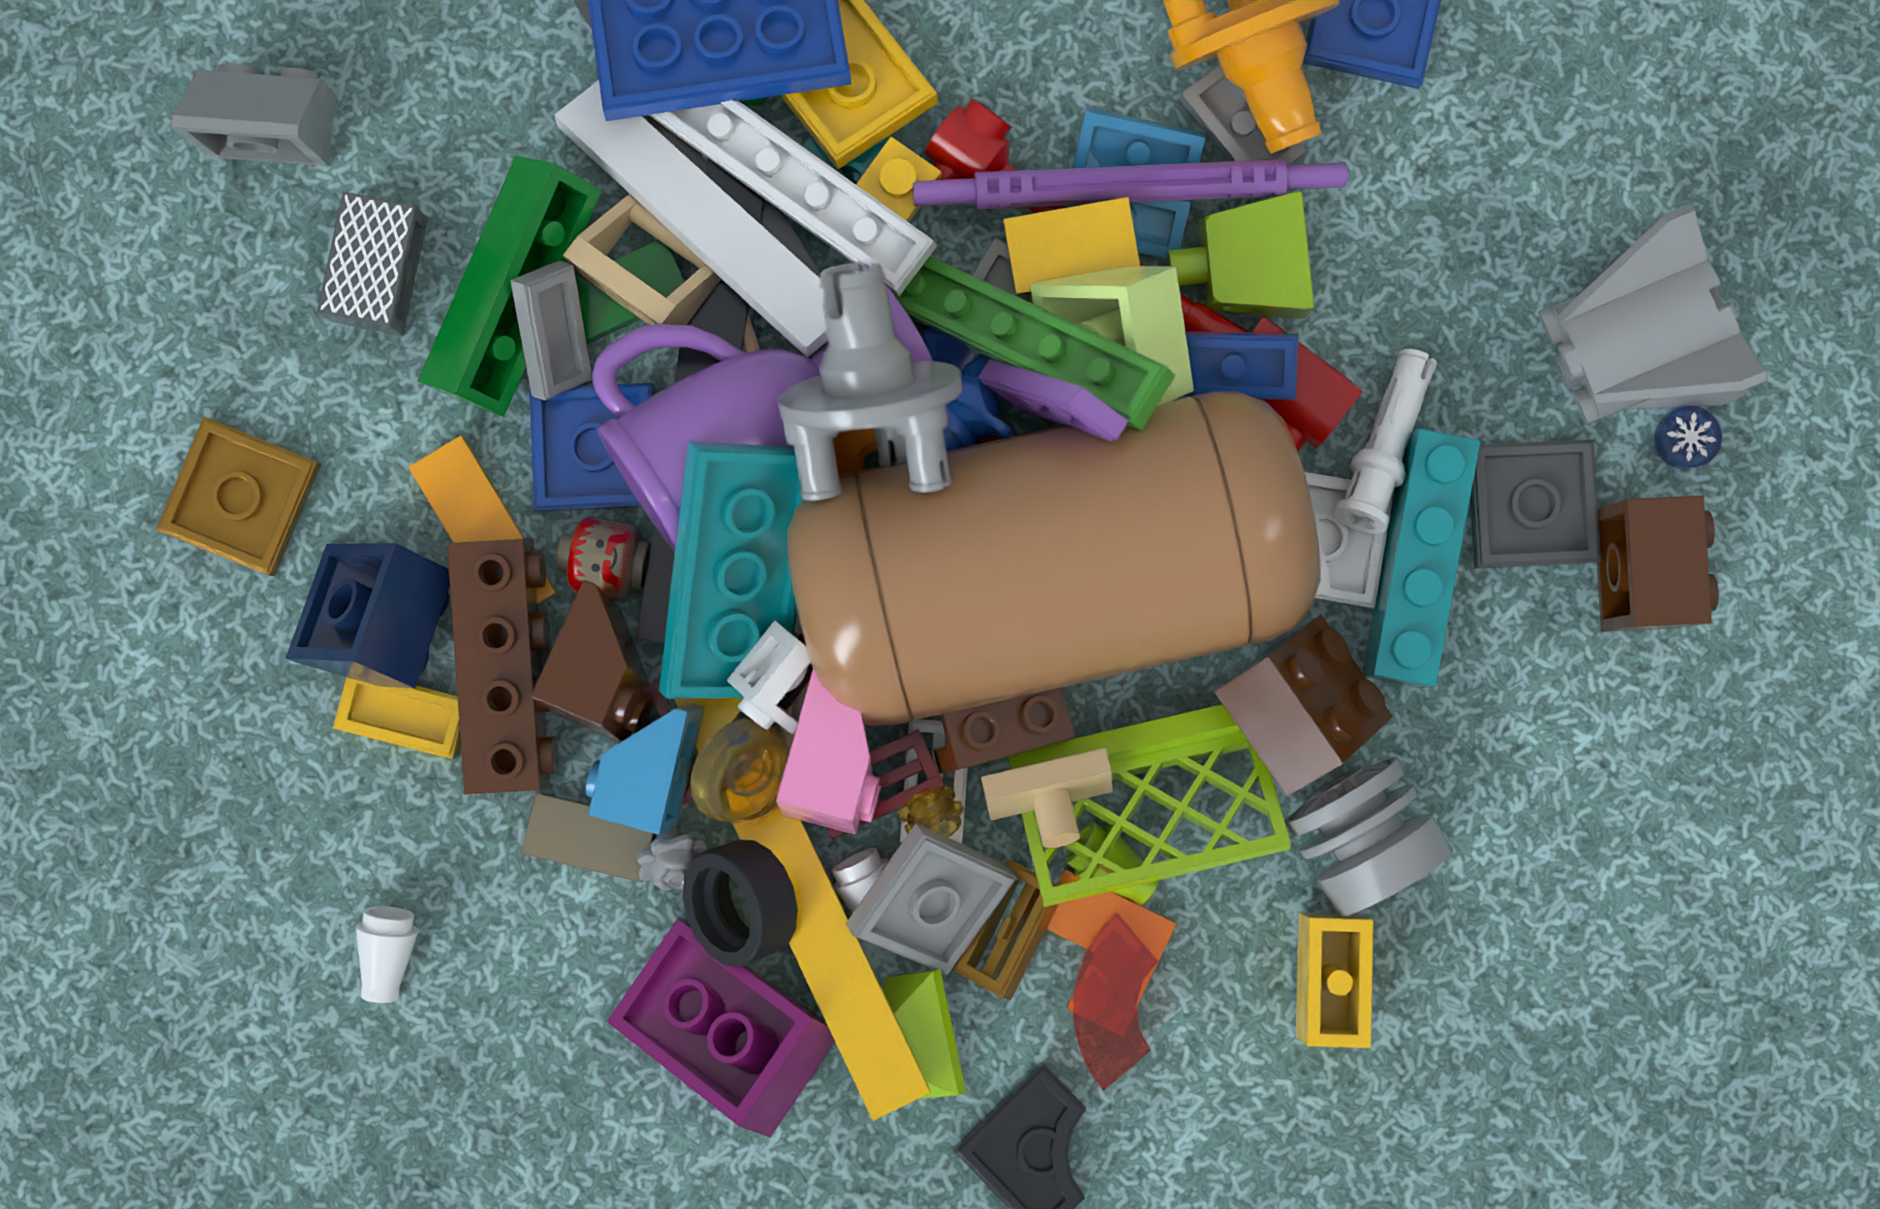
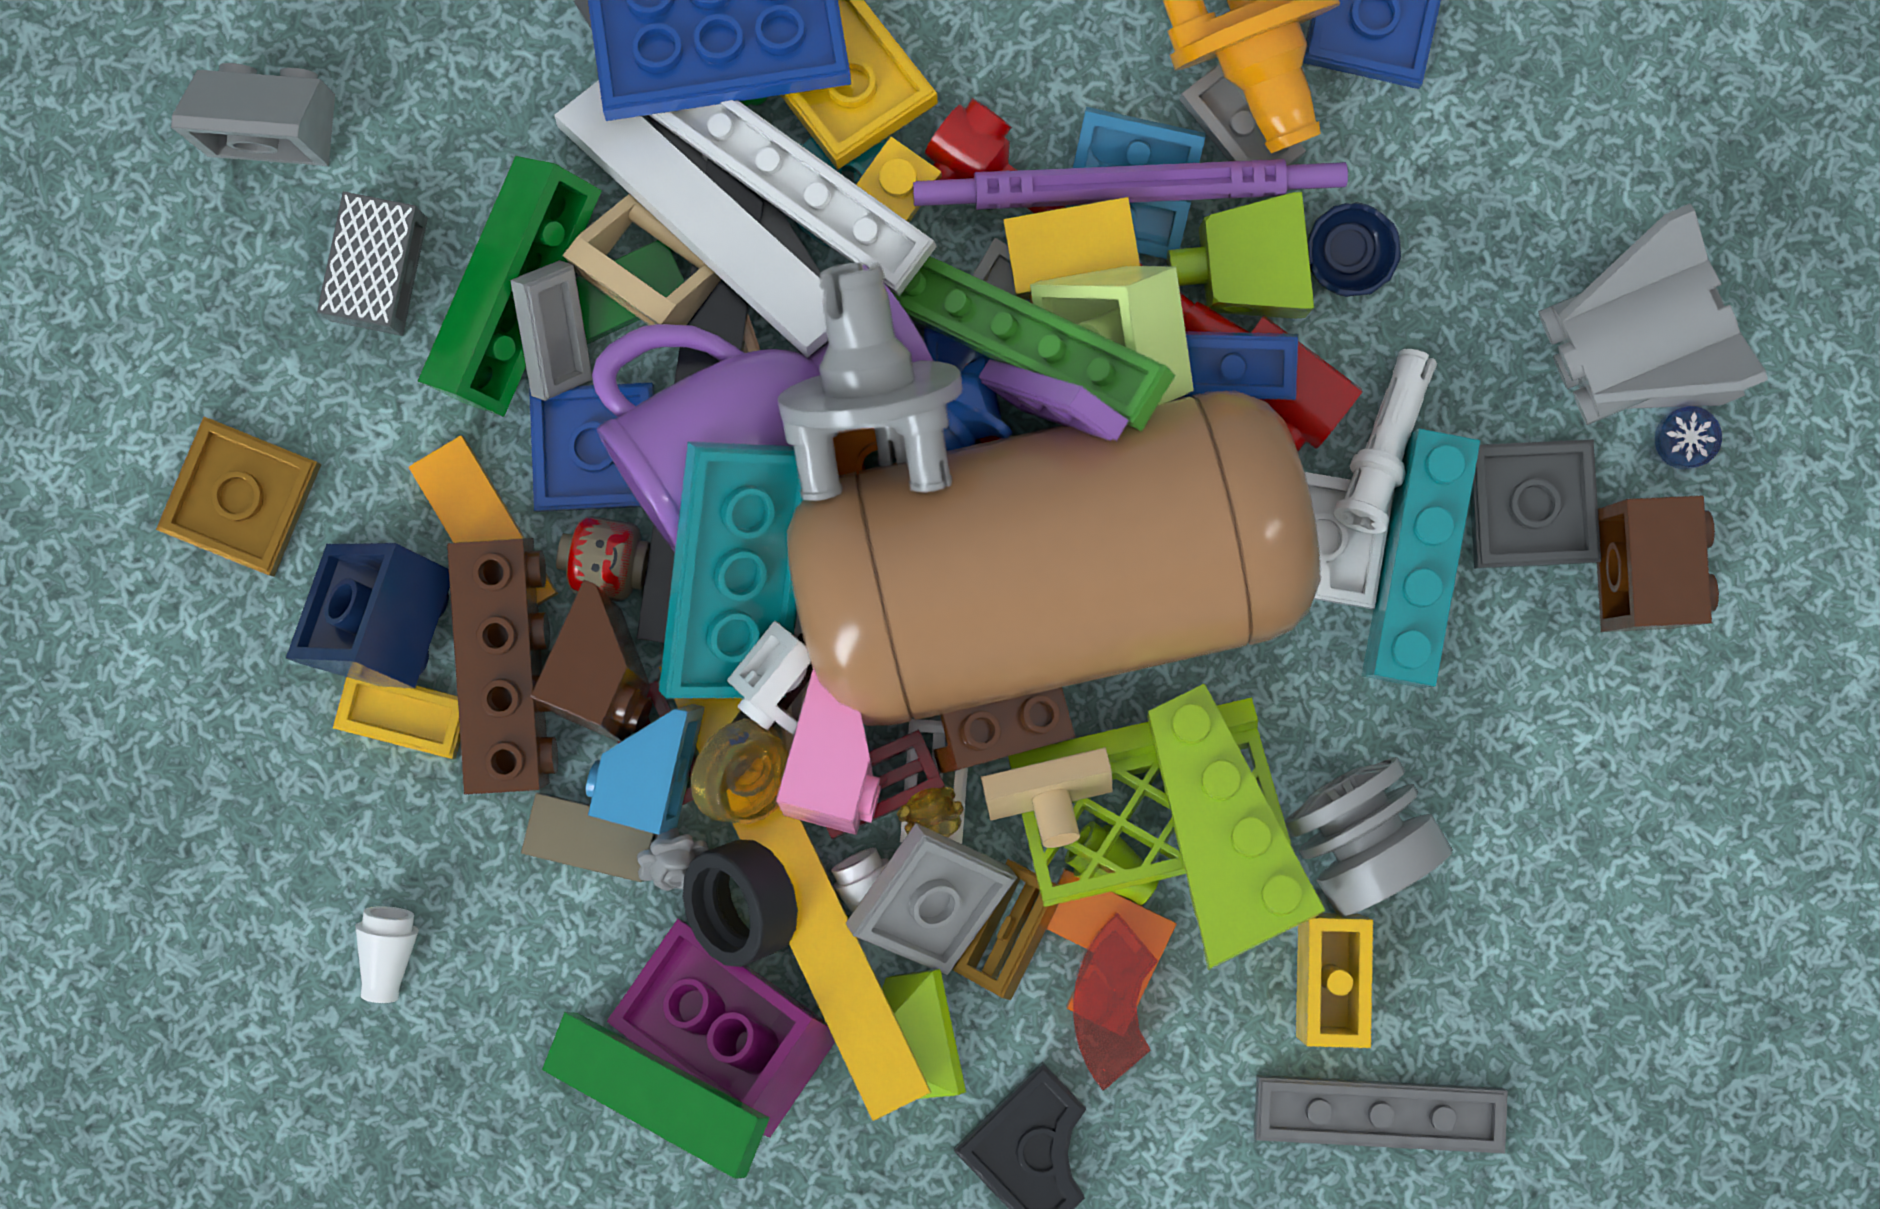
(656, 1095): none -> green tile
(1231, 844): none -> lime wing
(1304, 705): reddish brown brick -> none
(1353, 249): none -> dark blue hair
(1380, 1114): none -> flat silver tile

